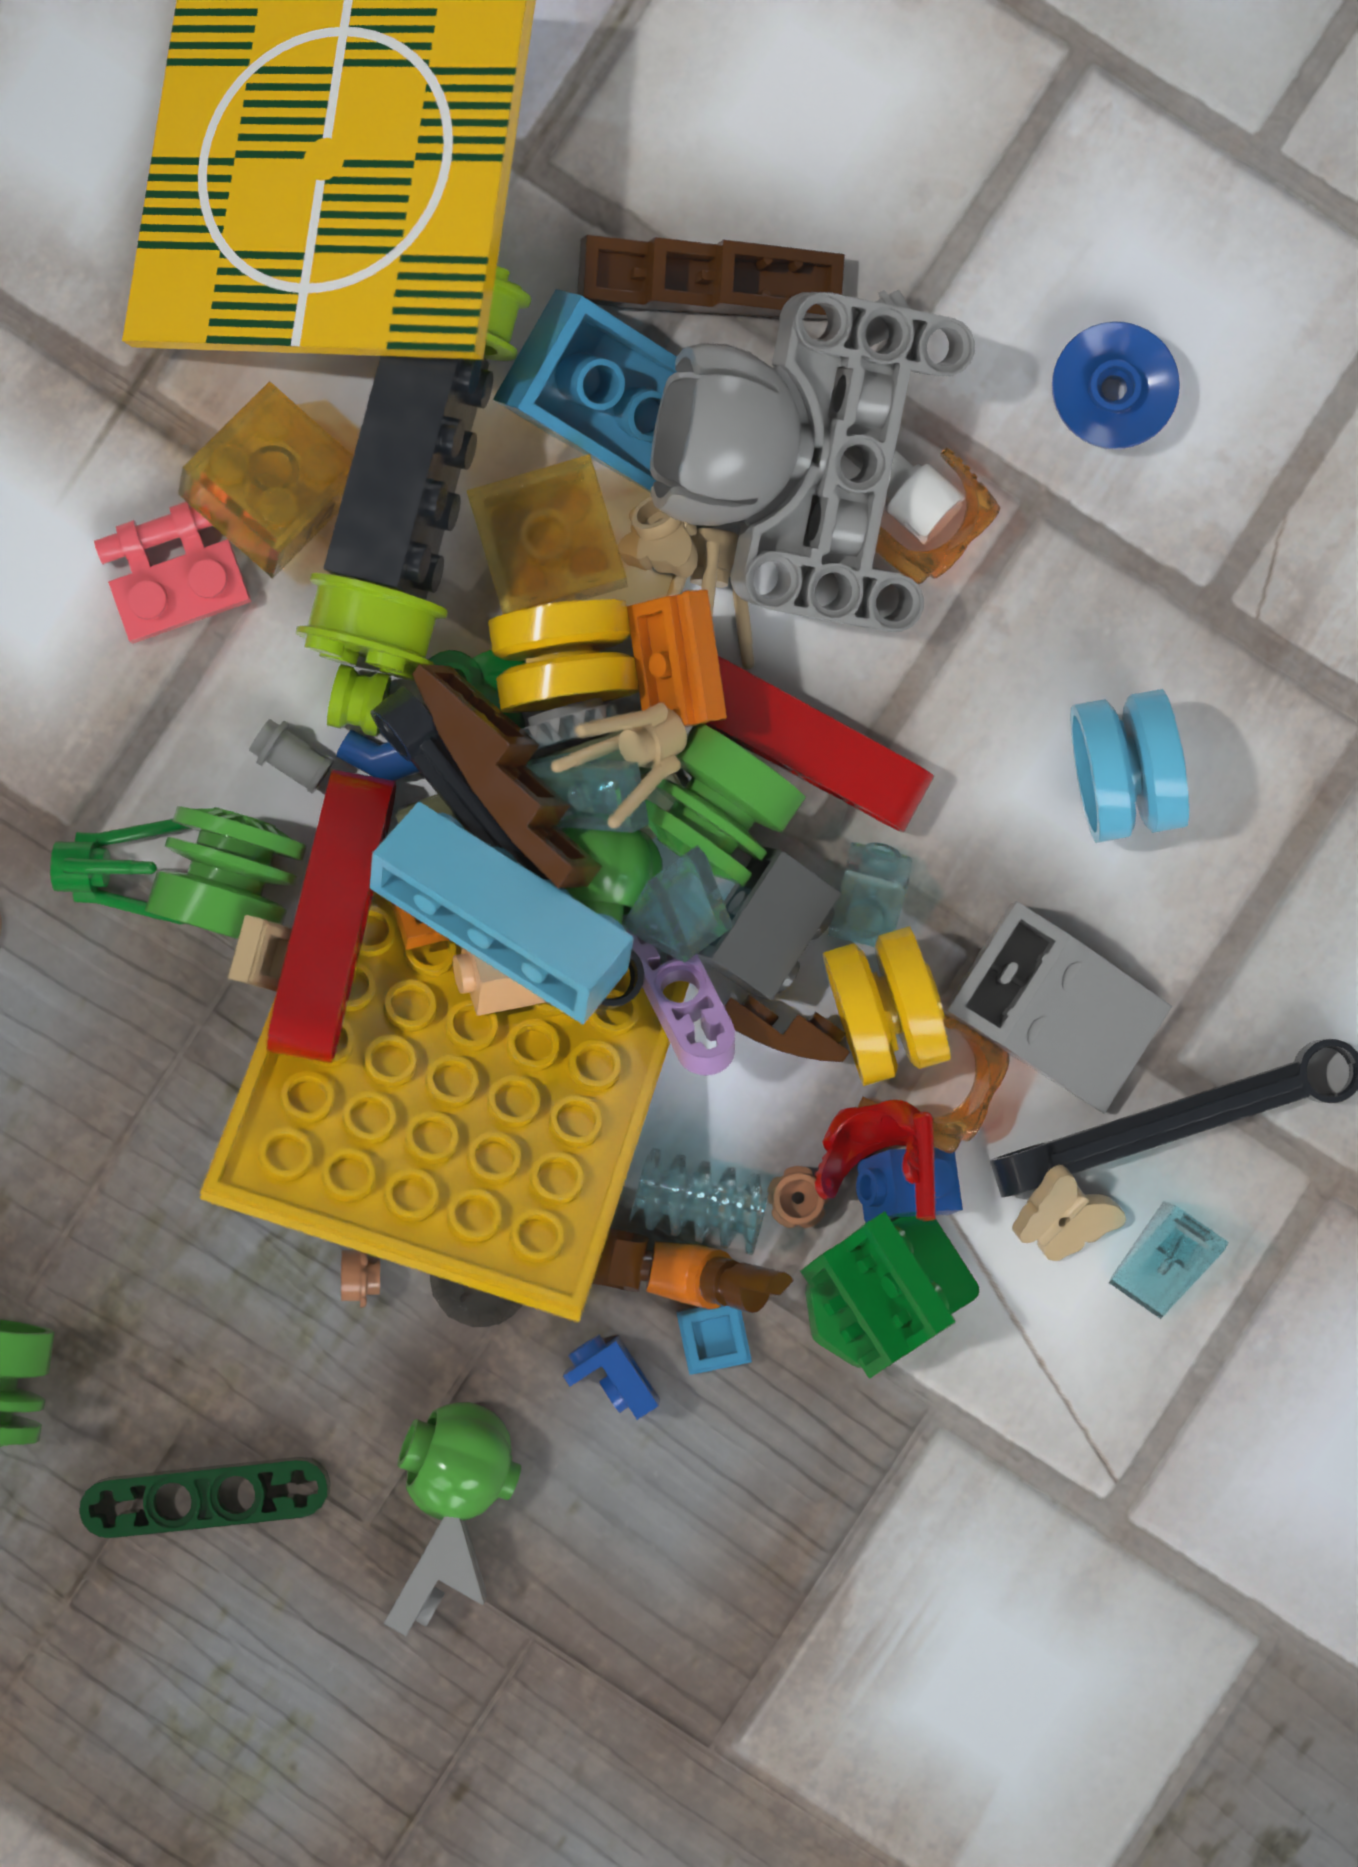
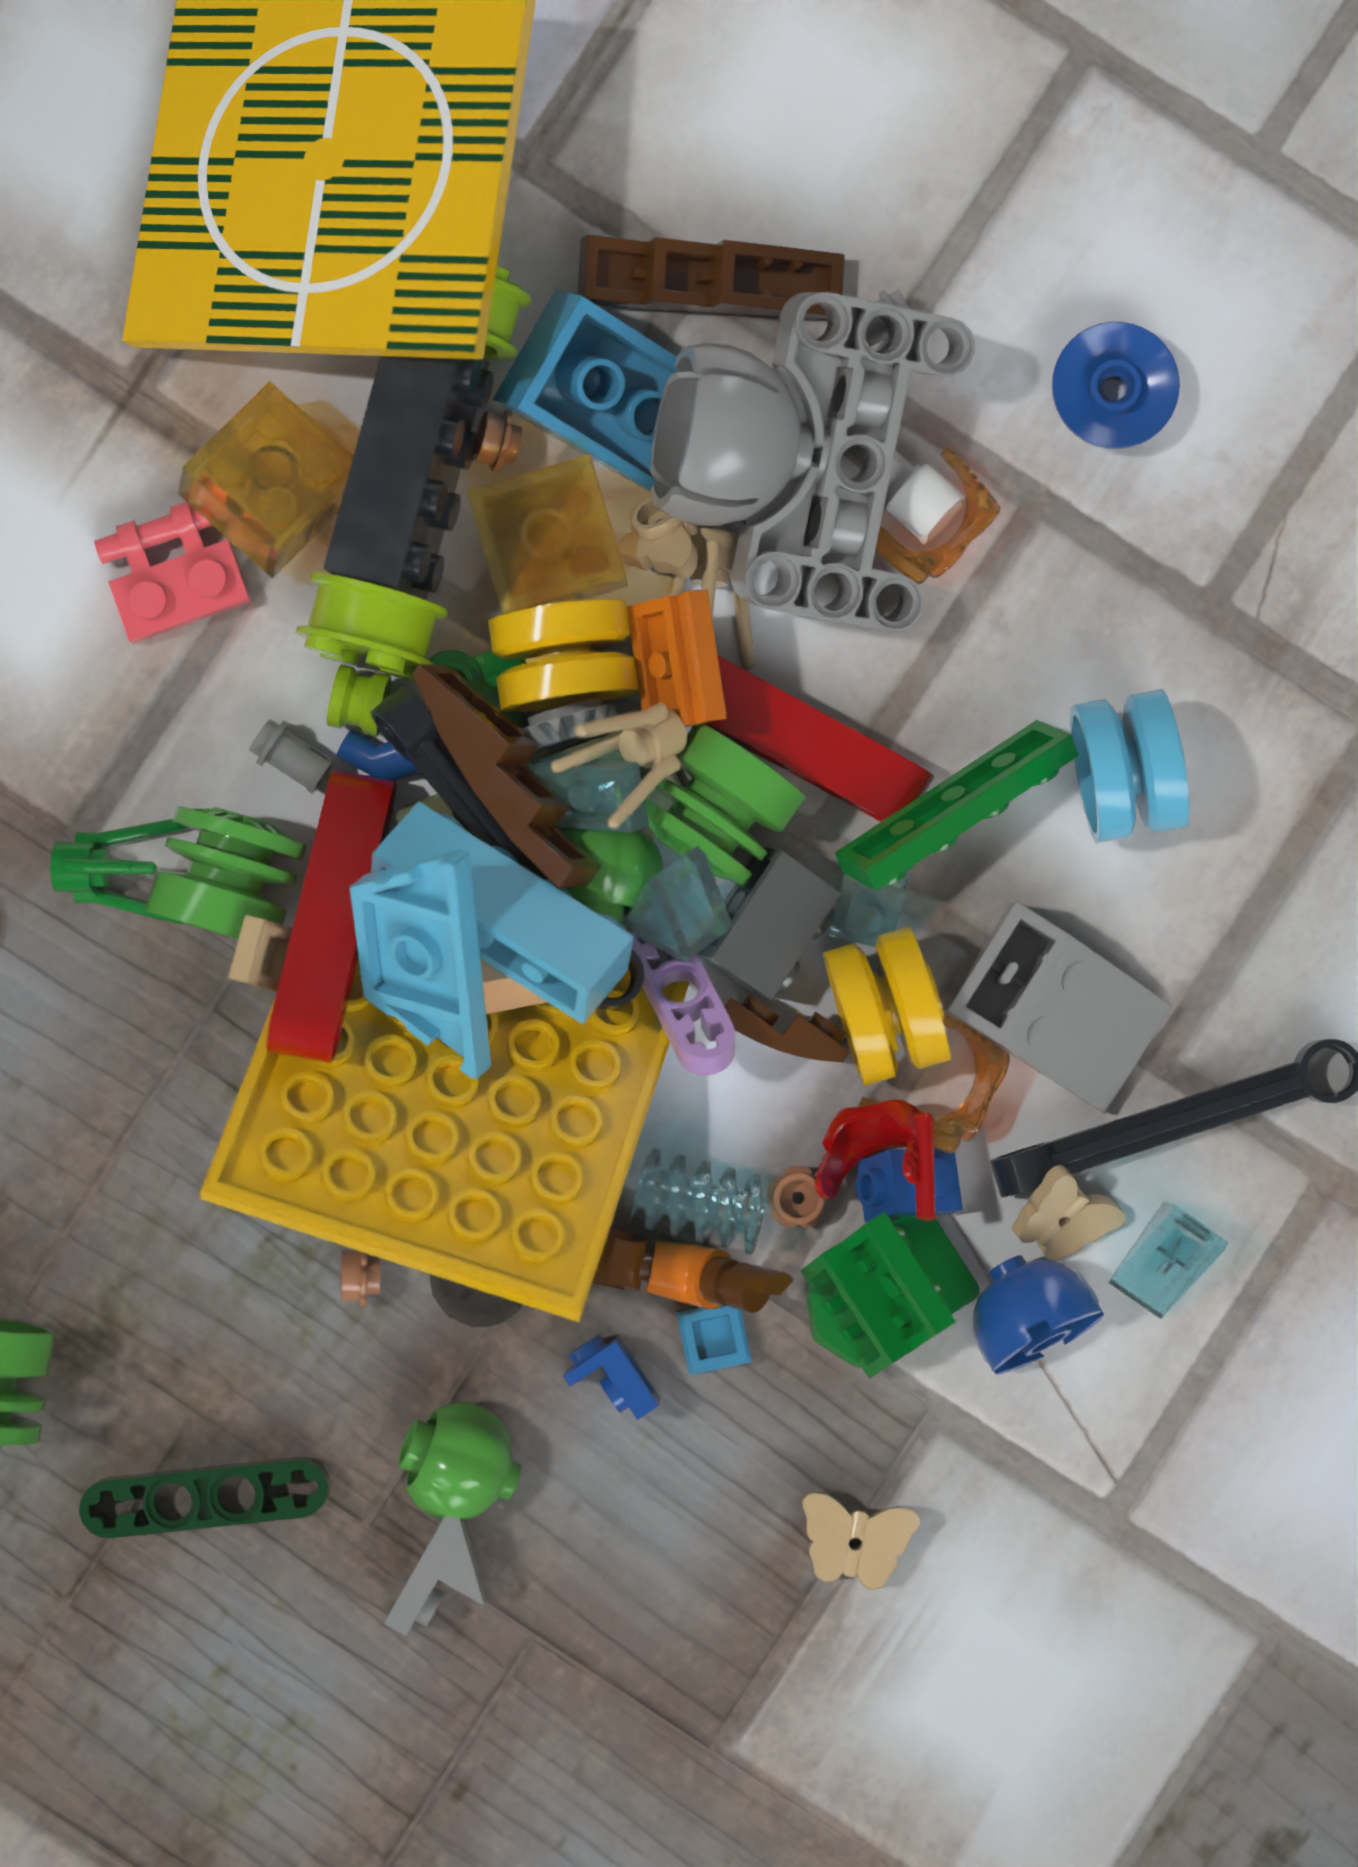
(424, 953): none -> medium azure wing
(497, 440): none -> nougat plate
(881, 1537): none -> tan animal
(956, 805): none -> green plate
(1031, 1311): none -> blue cylinder

